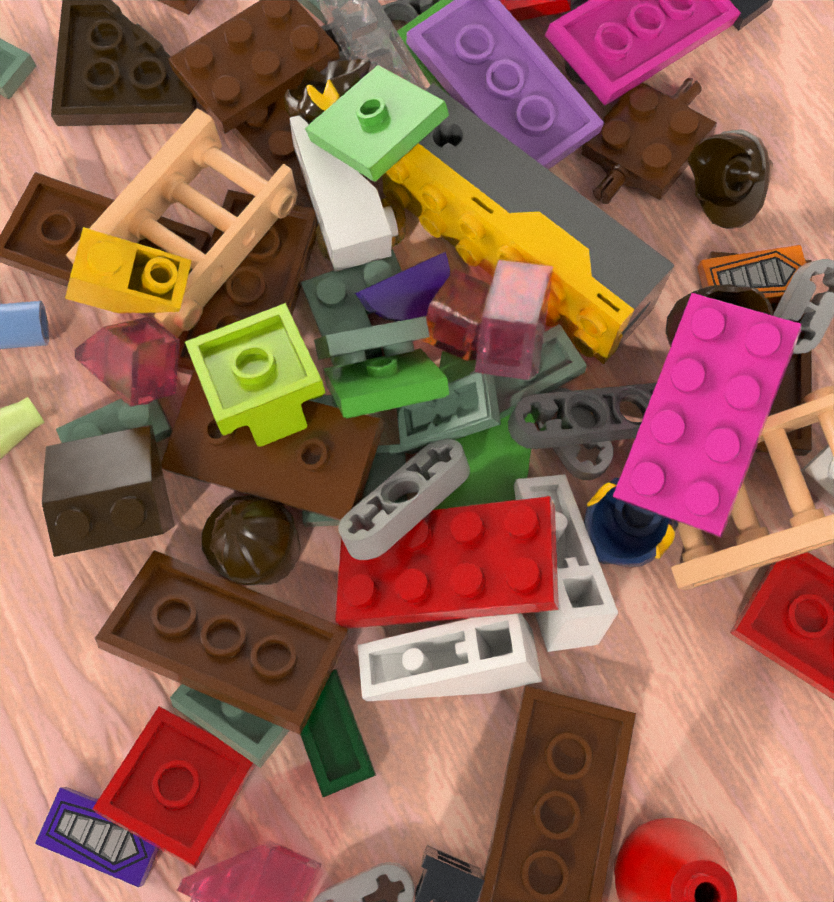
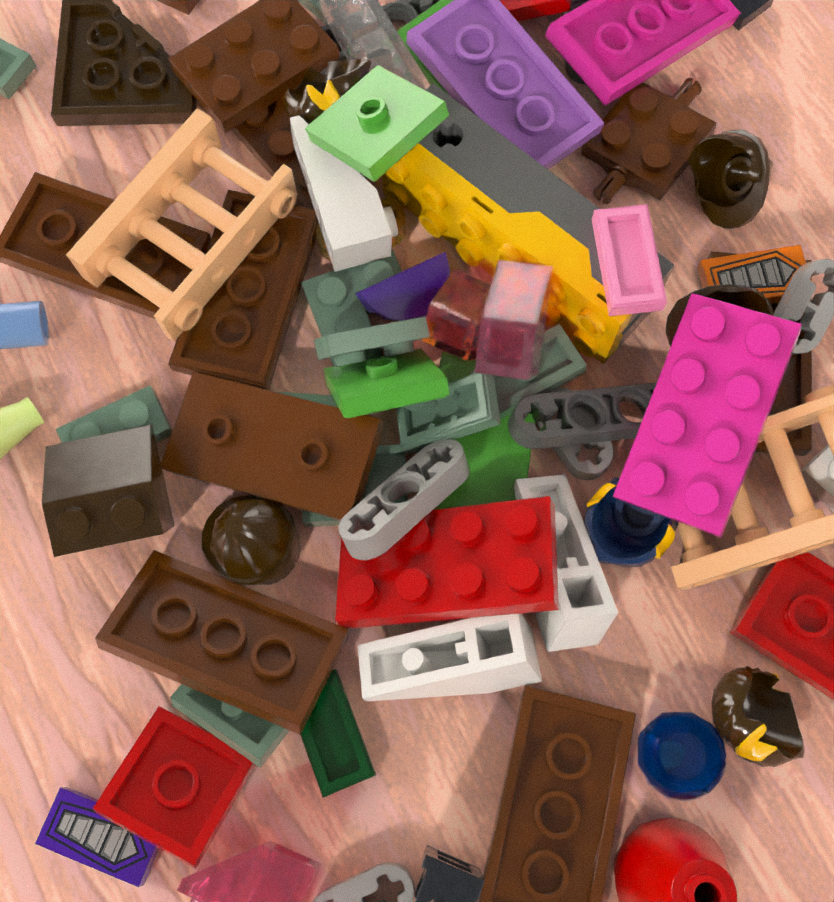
(126, 275): yellow slope -> none
(133, 360): clear pink slope -> none
(257, 375): lime panel -> none
(628, 260): none -> bright pink tile
(681, 755): none -> clear blue hair
(756, 717): none -> dark brown hair

